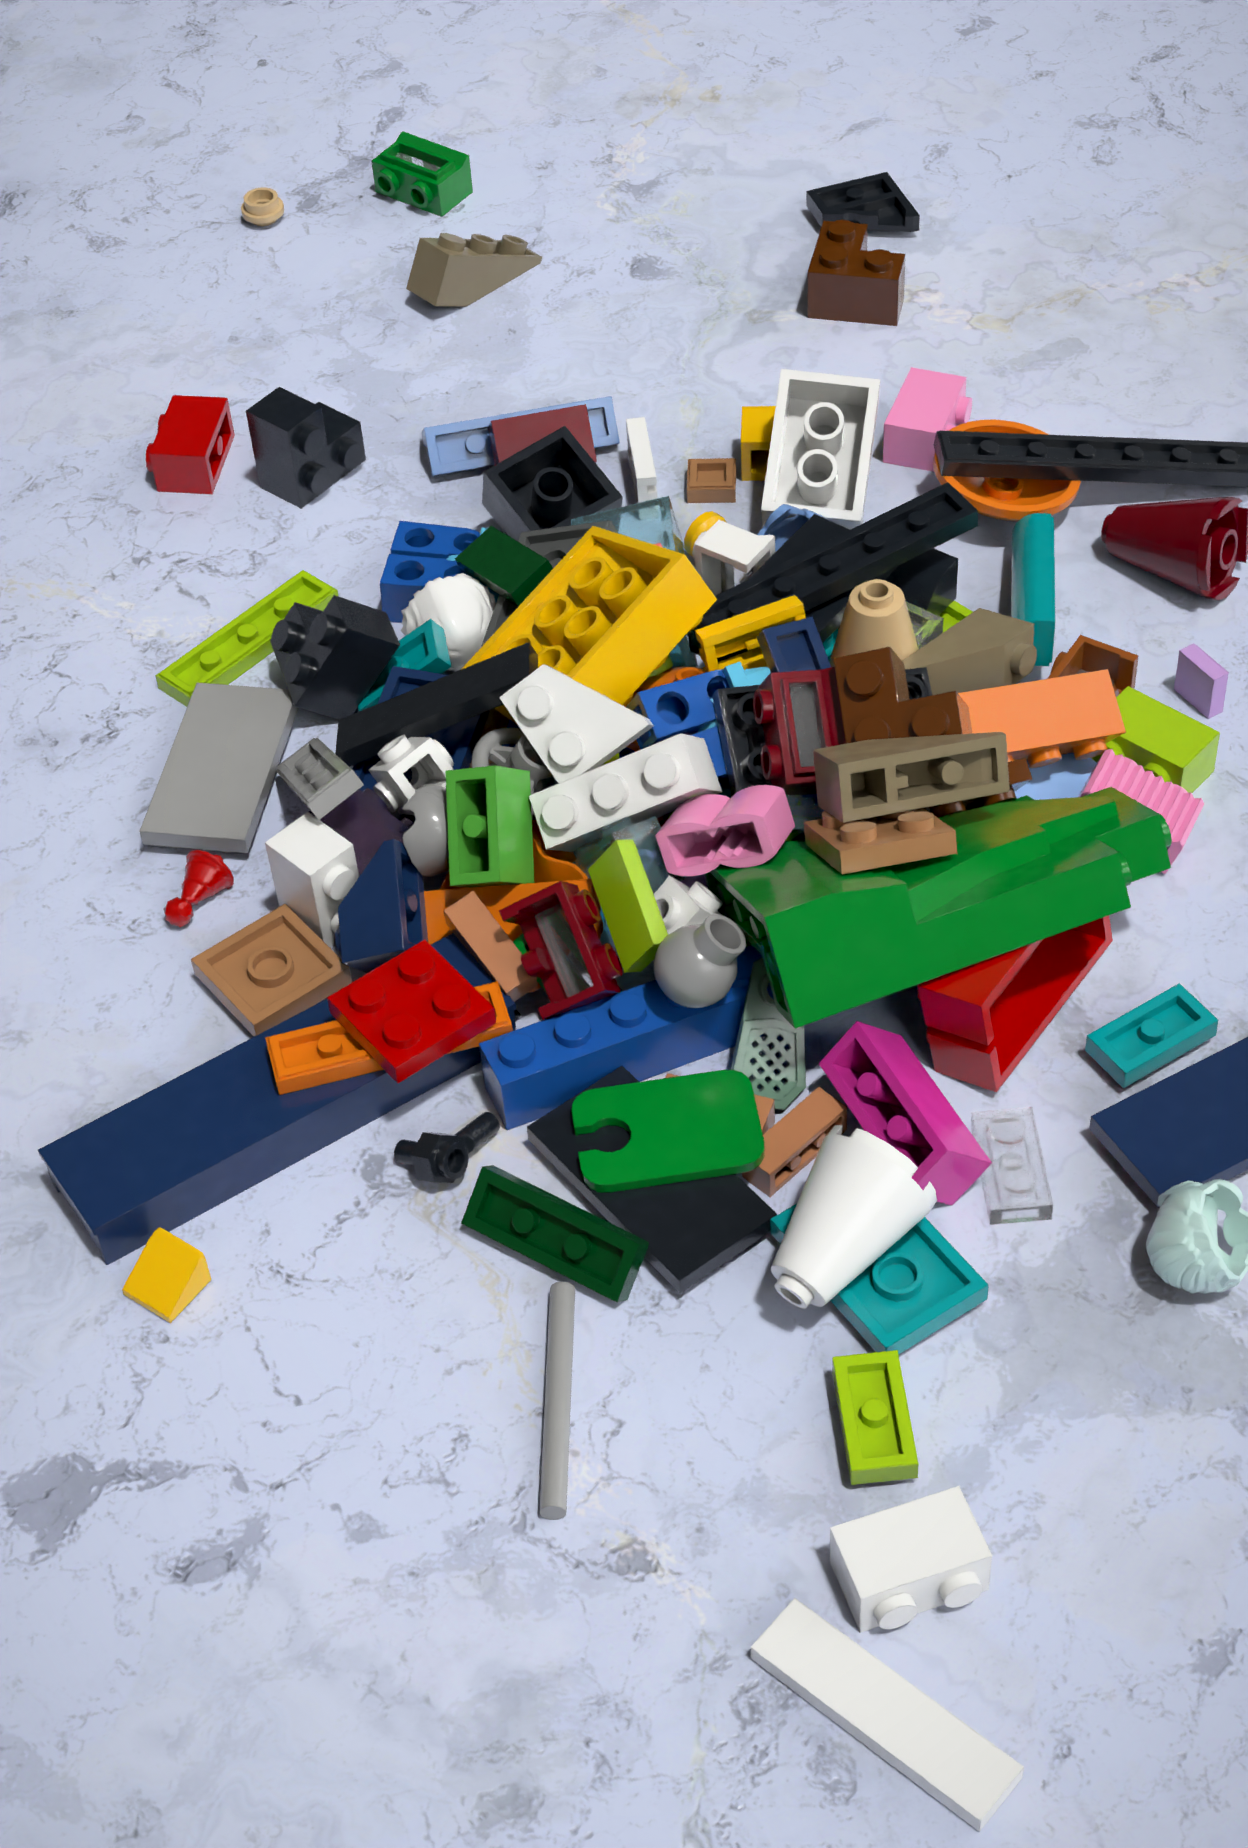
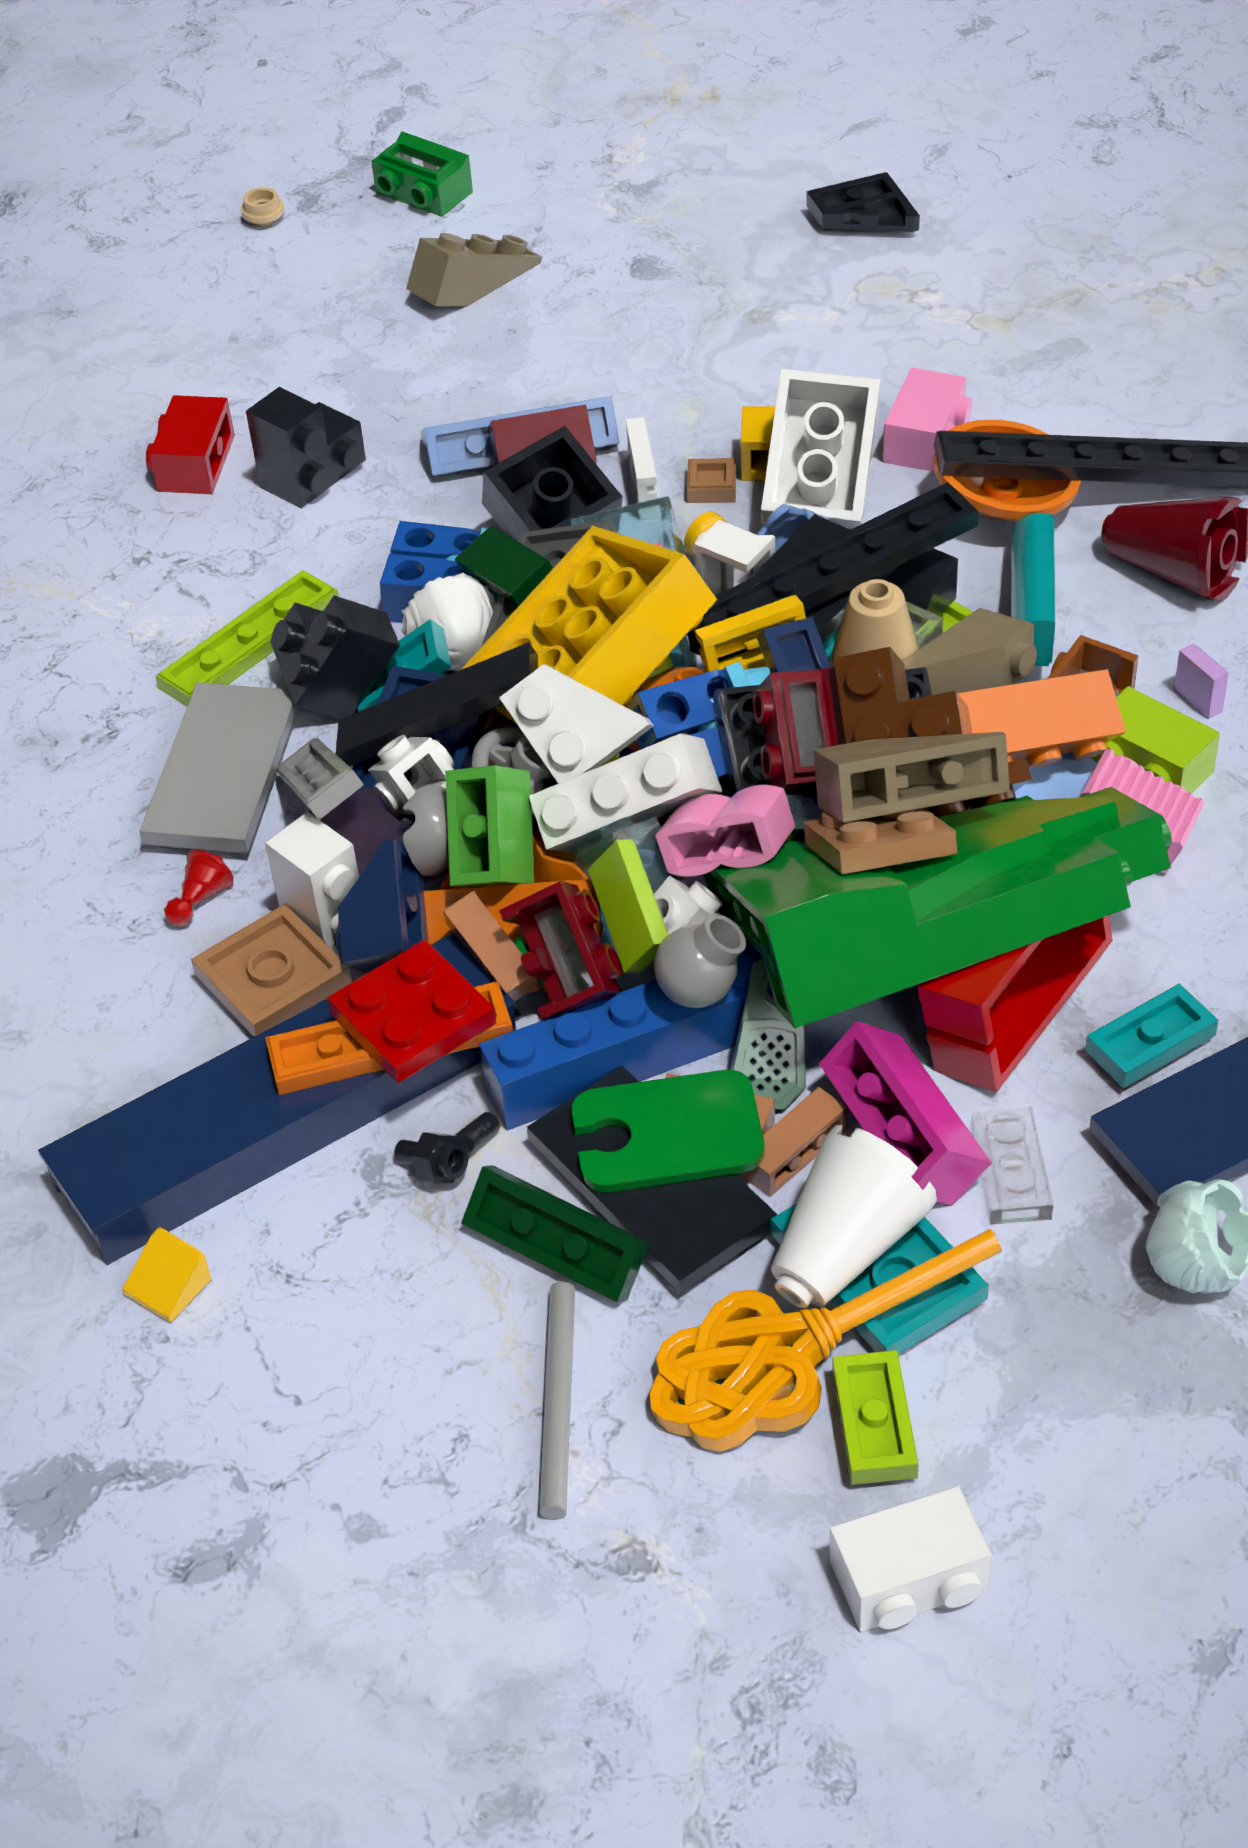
(766, 1380): none -> light orange piece
(854, 282): reddish brown brick -> none
(887, 1714): white tile -> none

